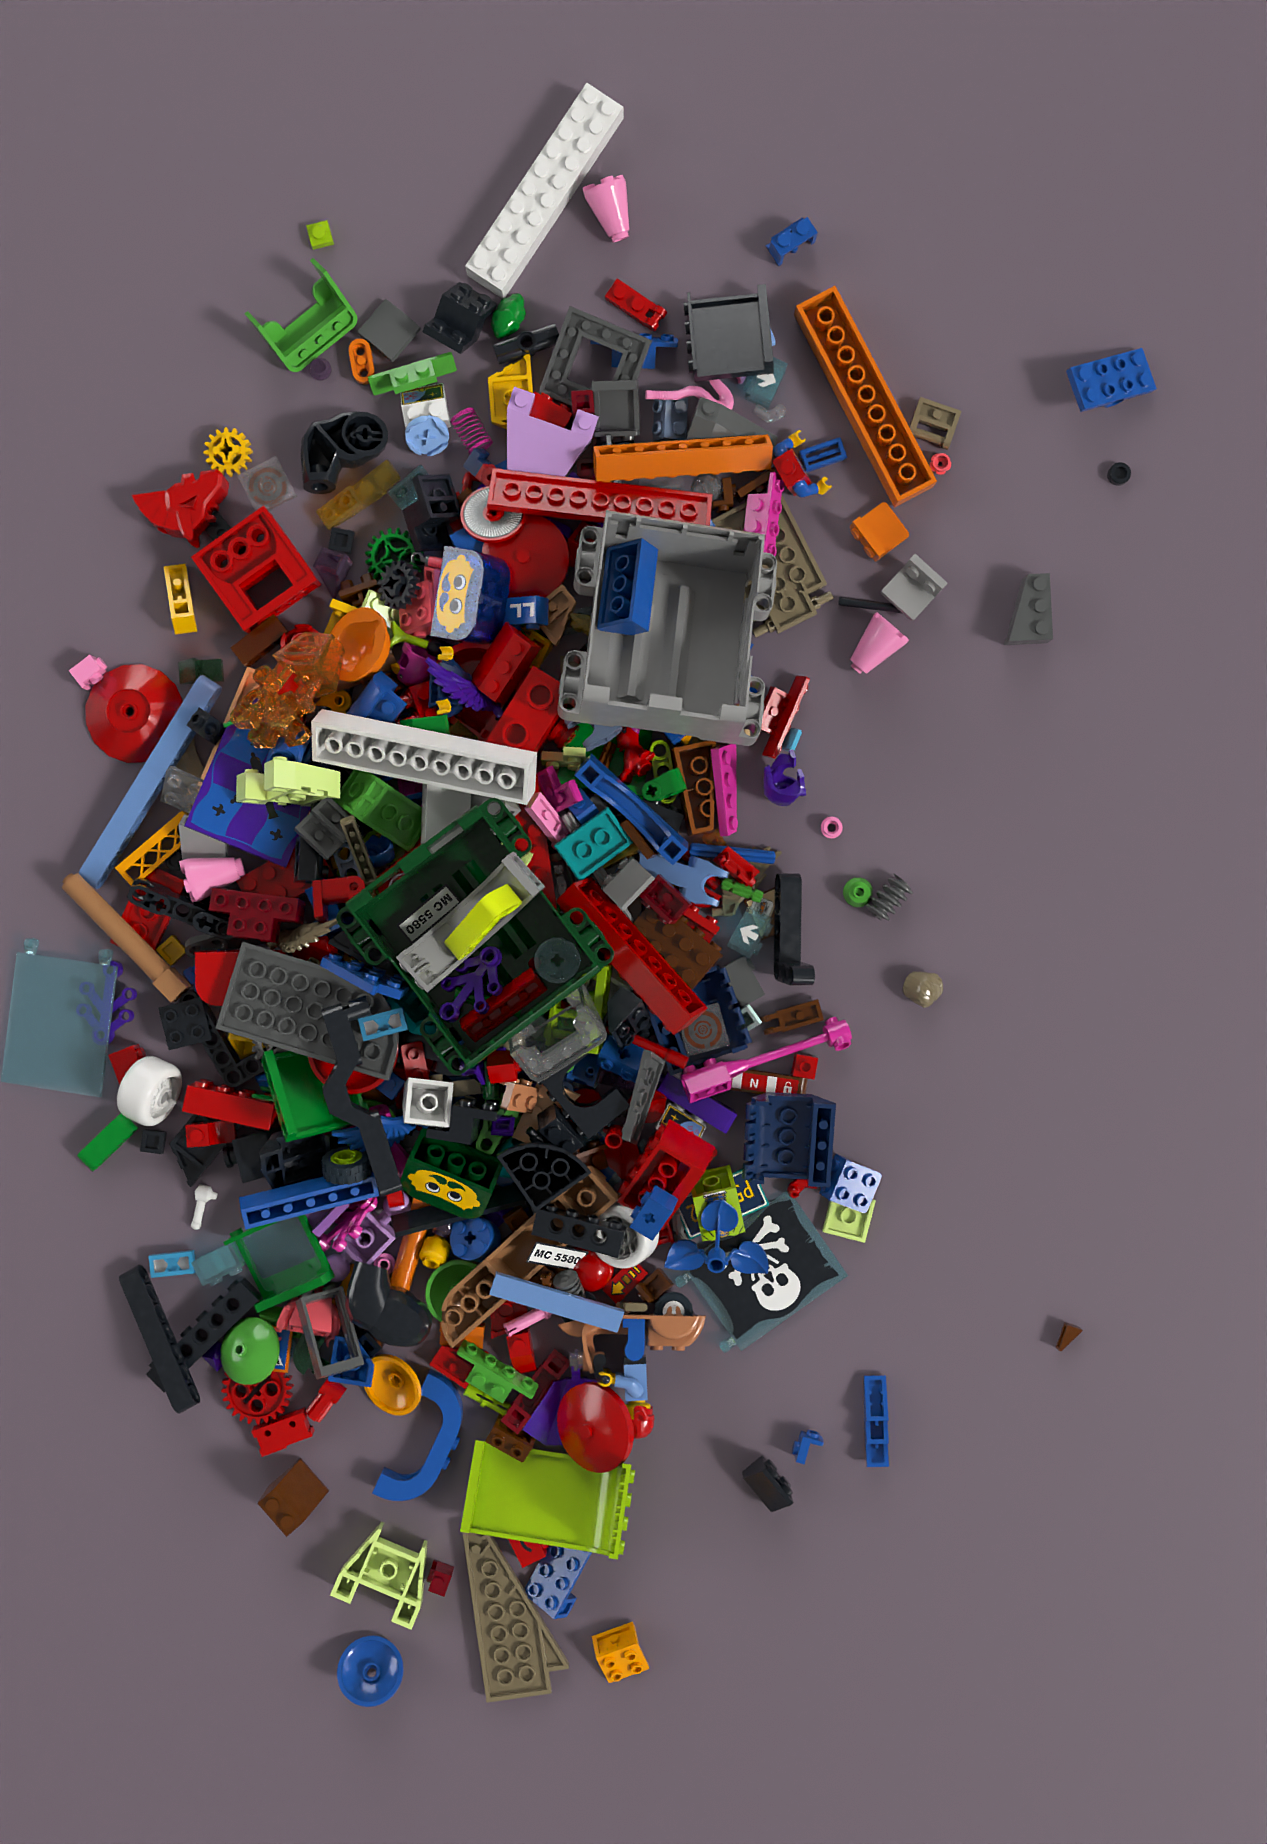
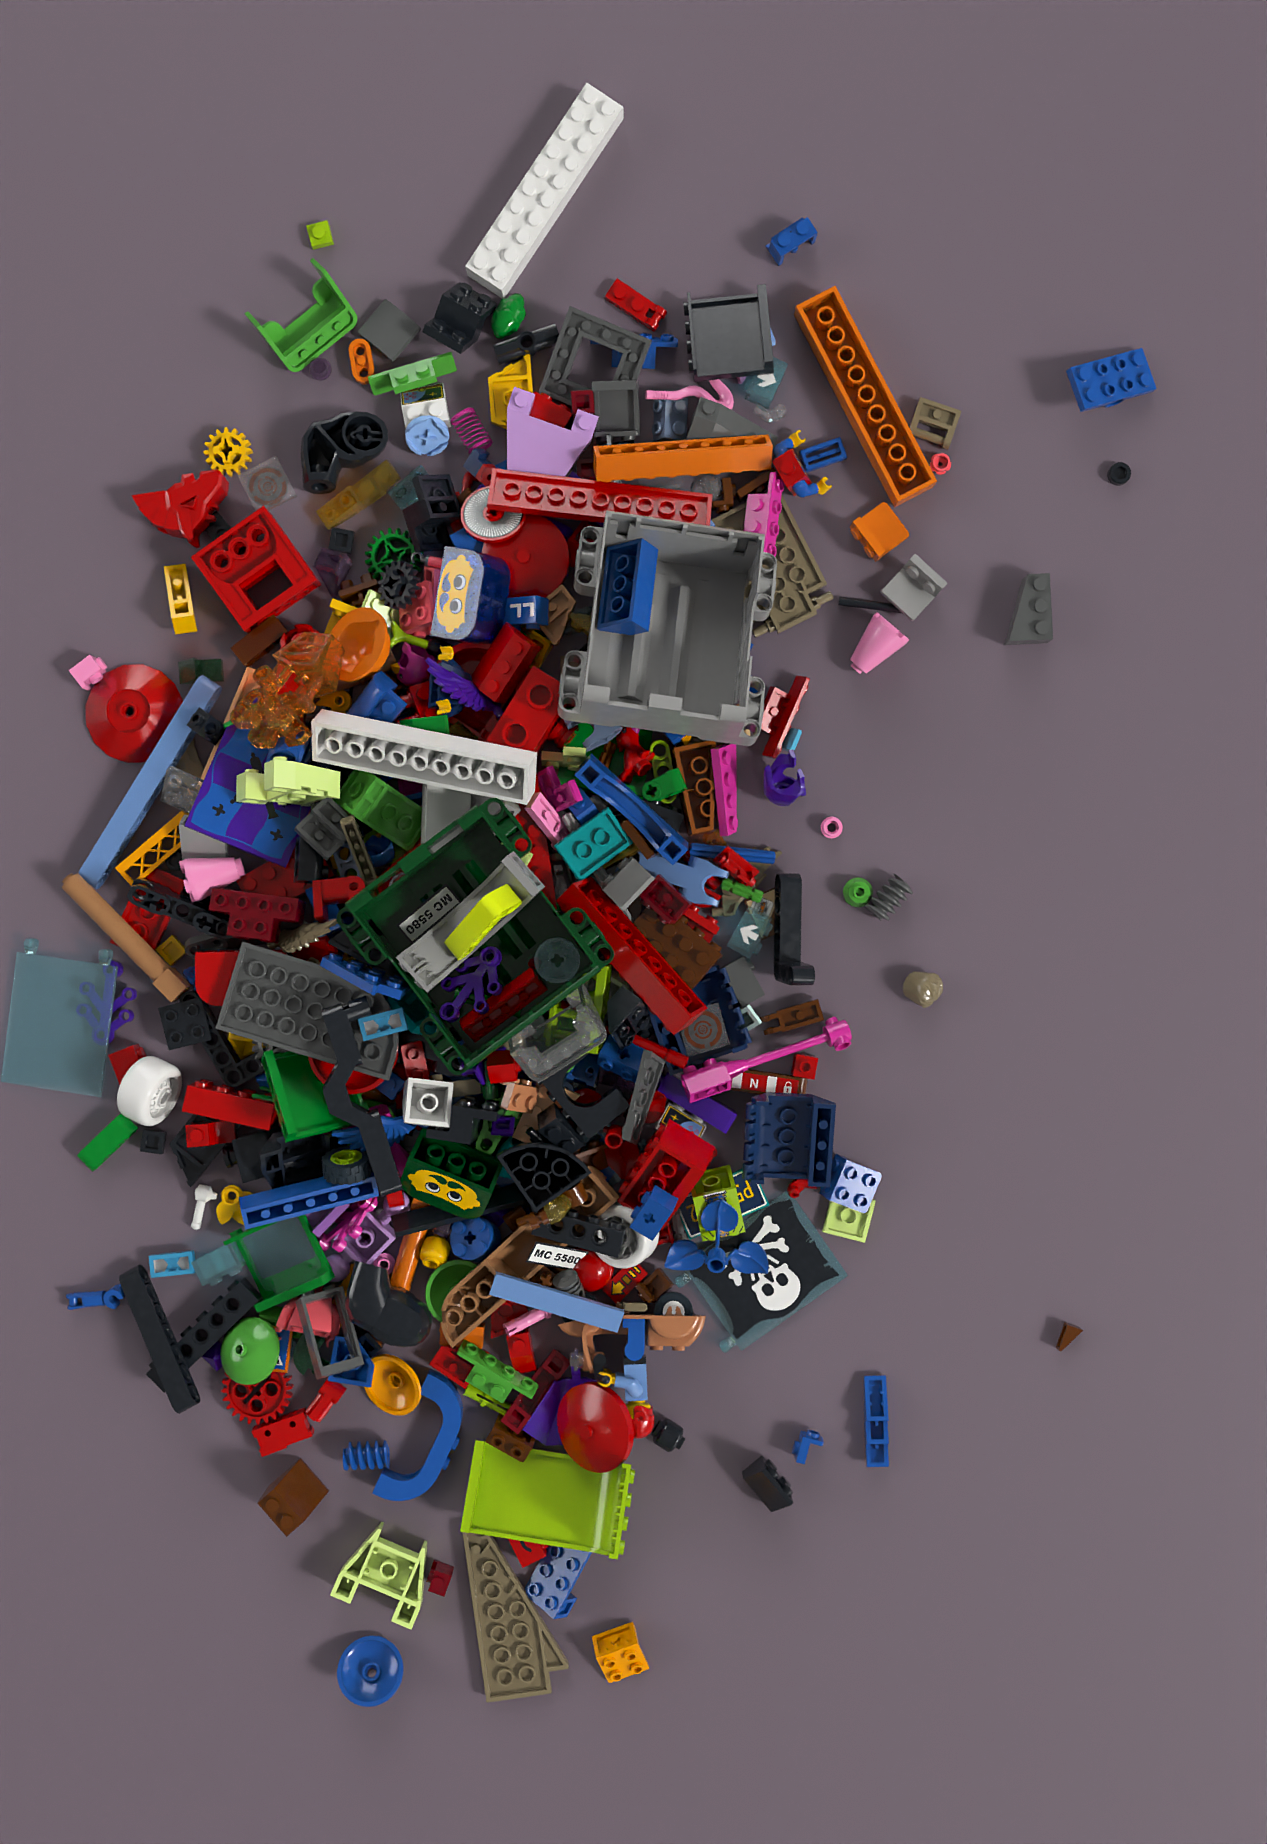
(96, 1298): none -> blue piece
(228, 1207): none -> yellow plate
(366, 1455): none -> blue piece
(557, 1208): none -> piece
(610, 206): bright pink cone -> none
(668, 1435): none -> black head

